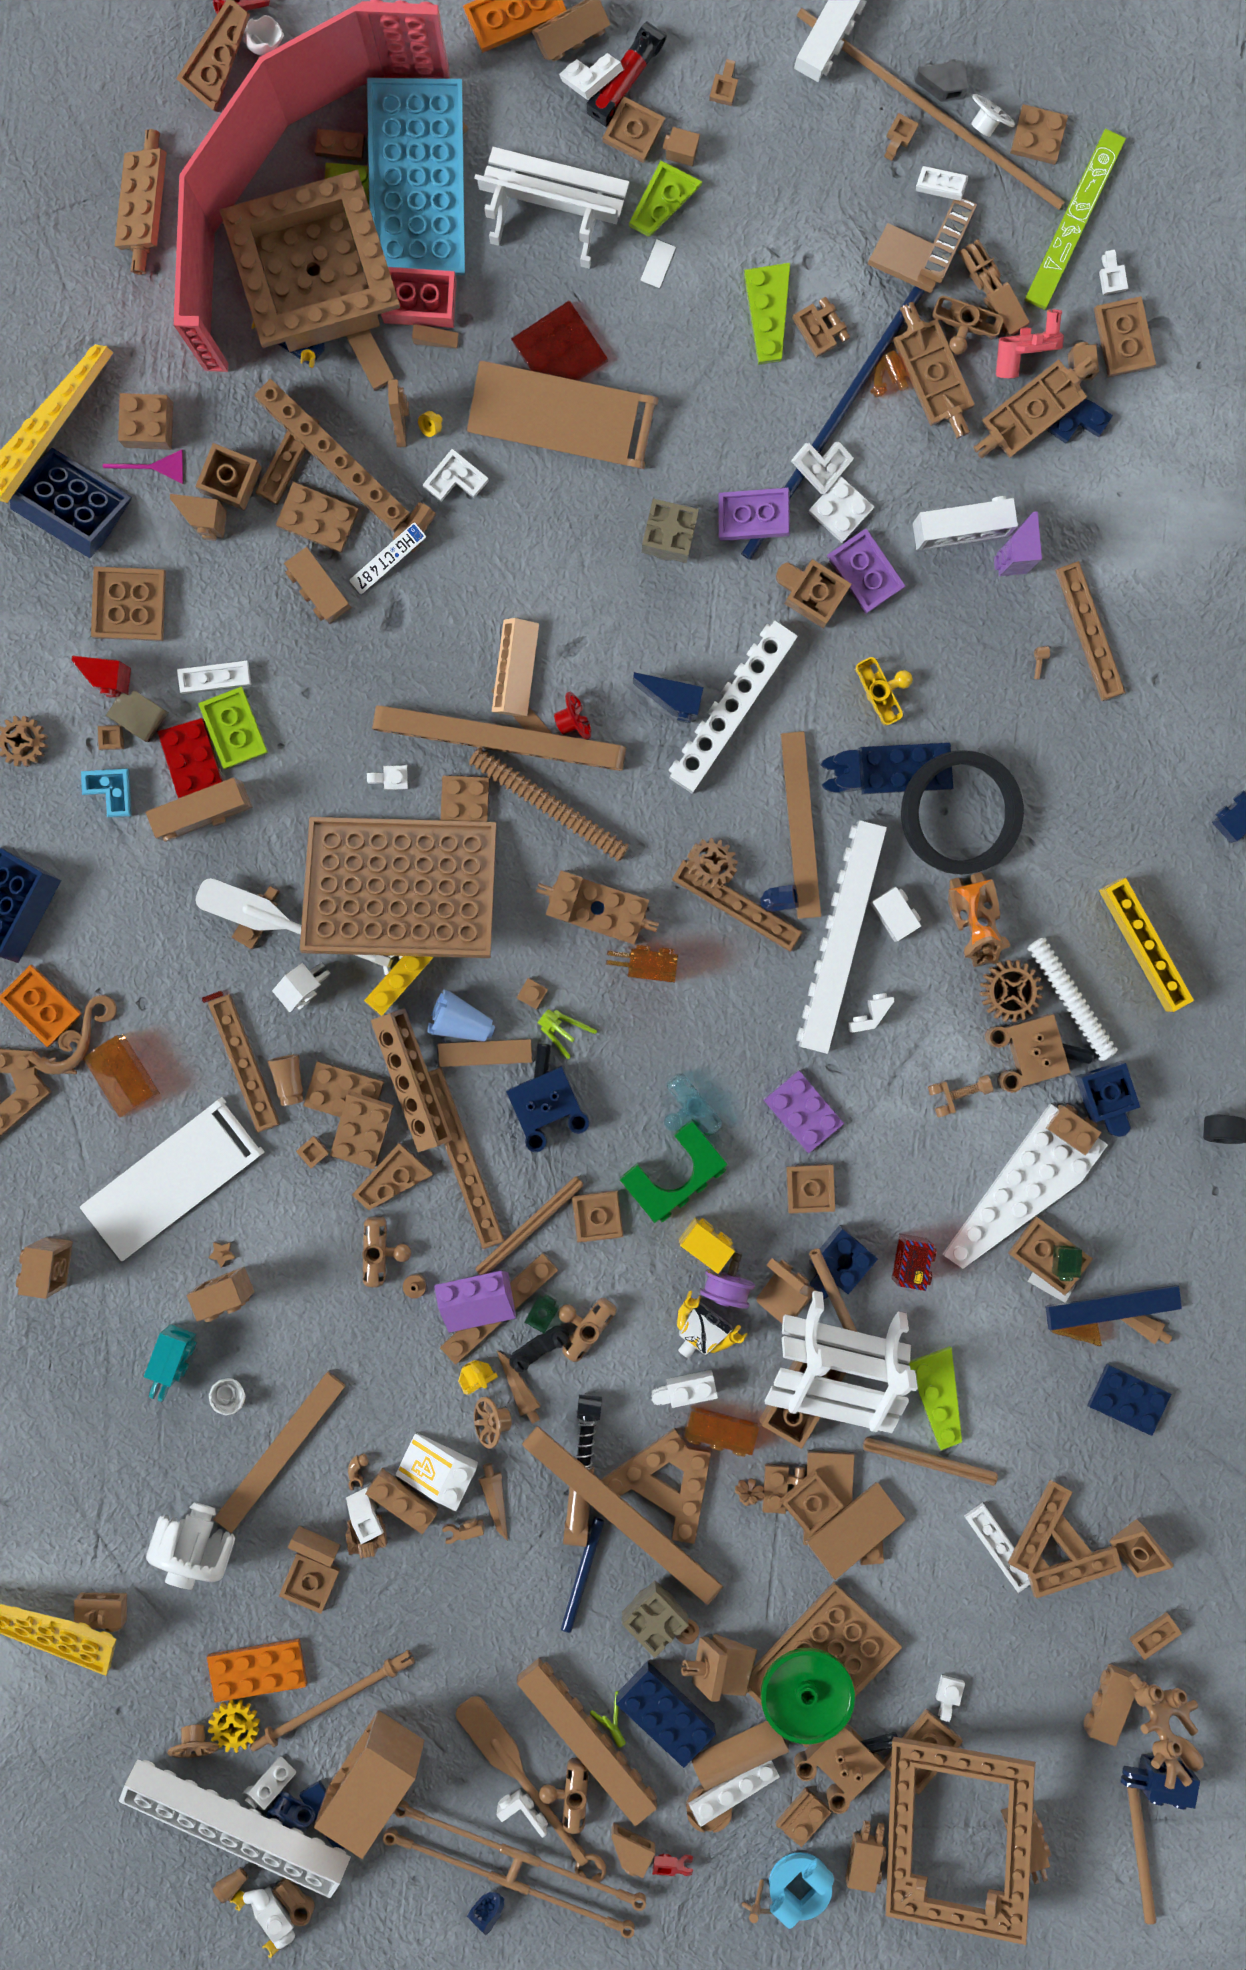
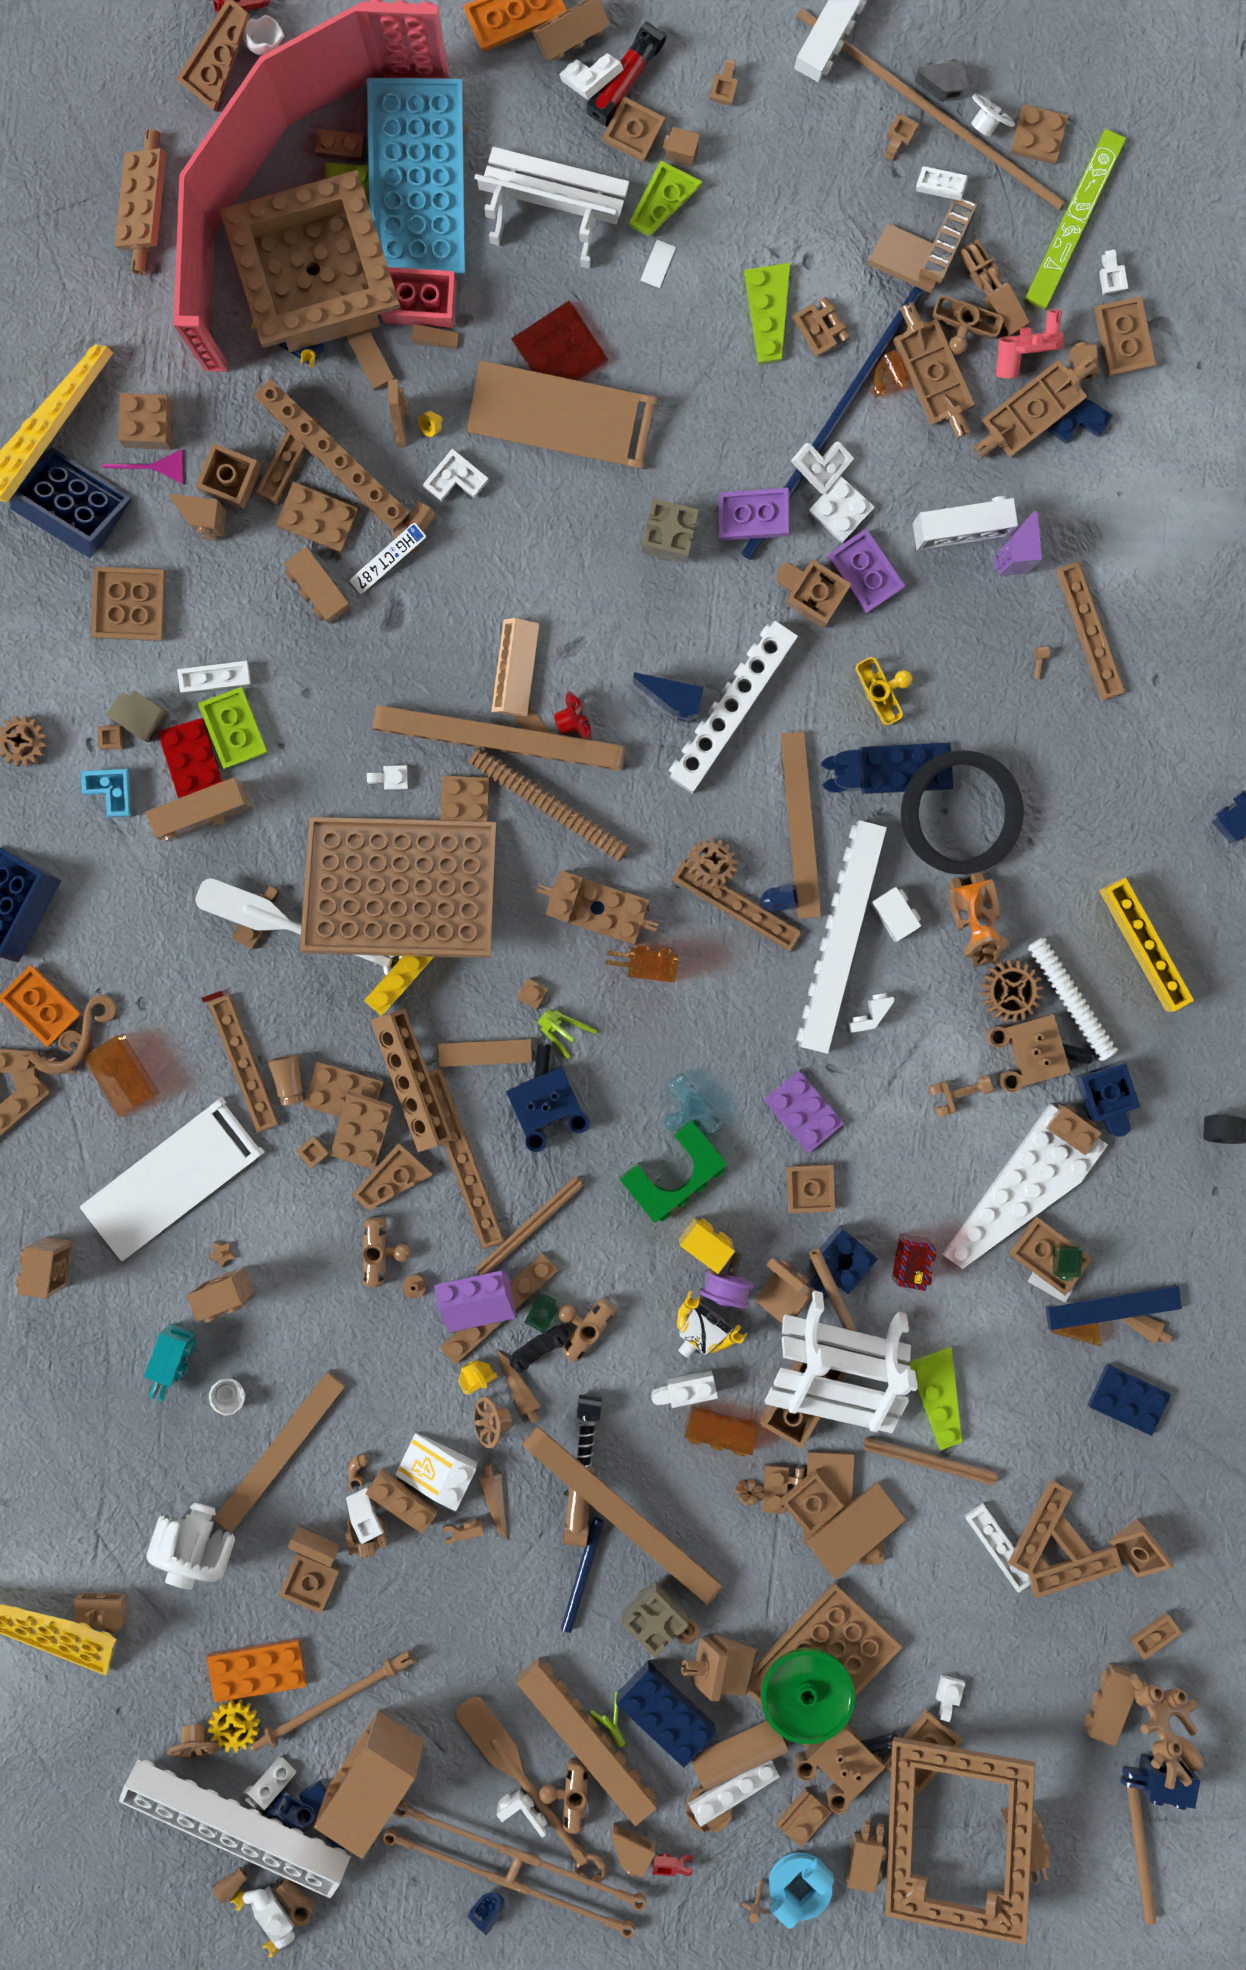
(106, 675): red slope -> none
(299, 986): white brick -> none
(459, 1019): light blue cone -> none
(597, 1216): medium nougat tile -> none
(638, 1476): medium nougat plate -> none

